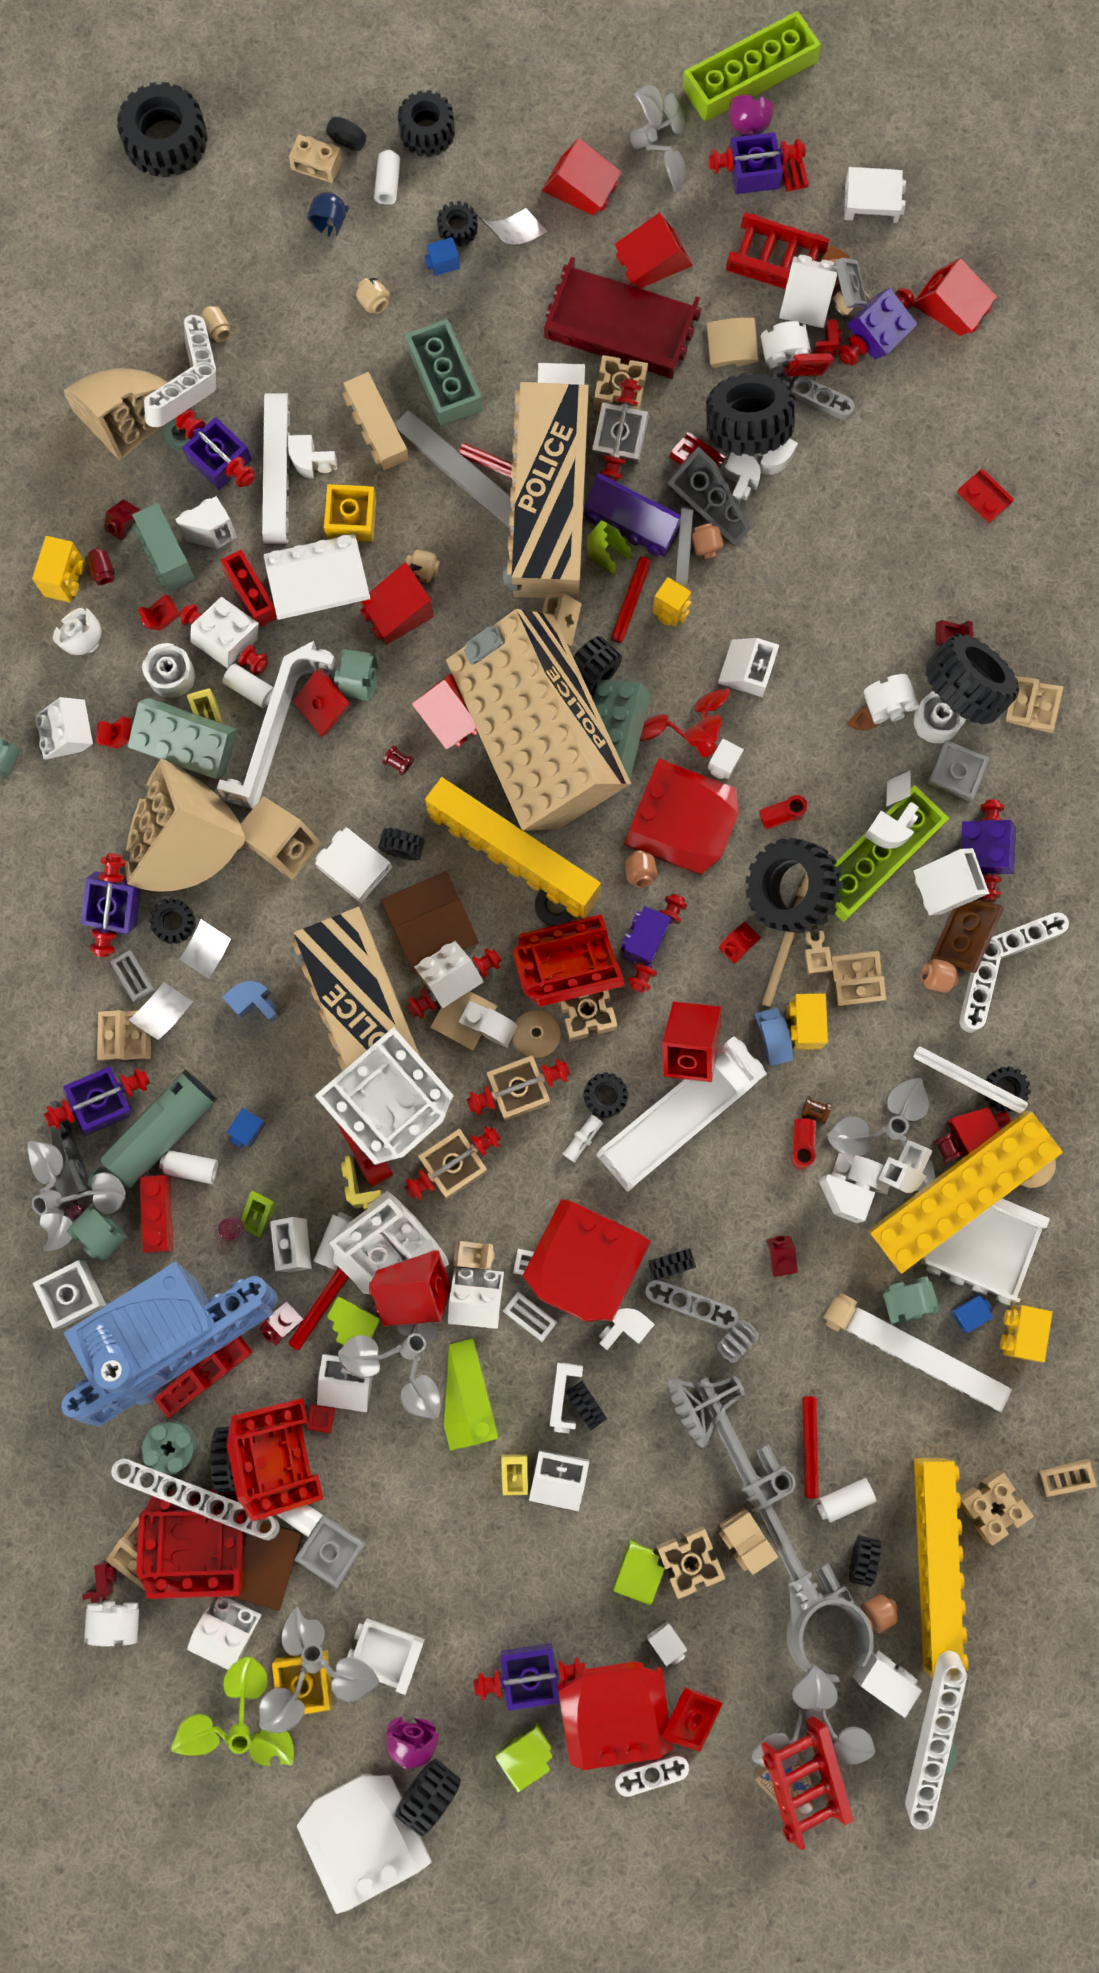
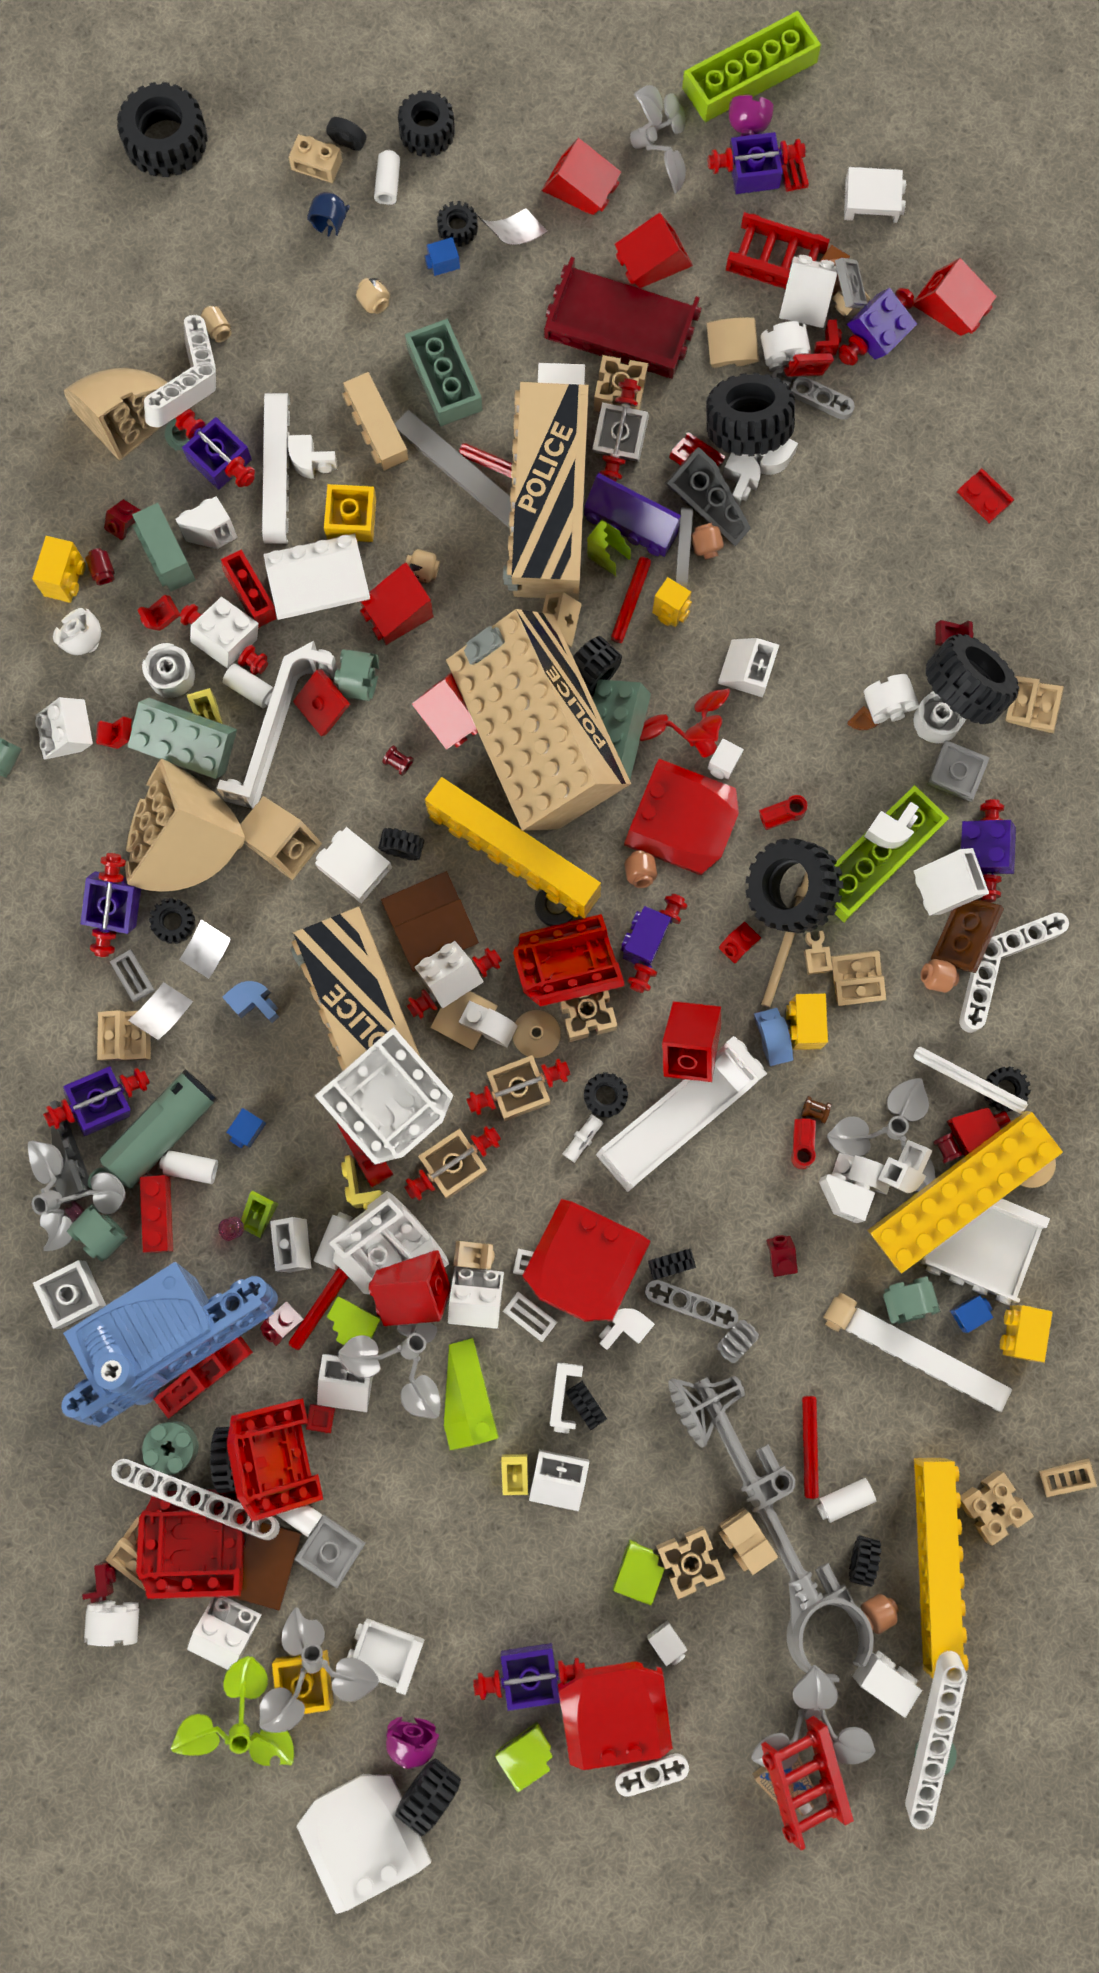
(692, 1719): red plate -> none
(898, 788): white sticker -> none

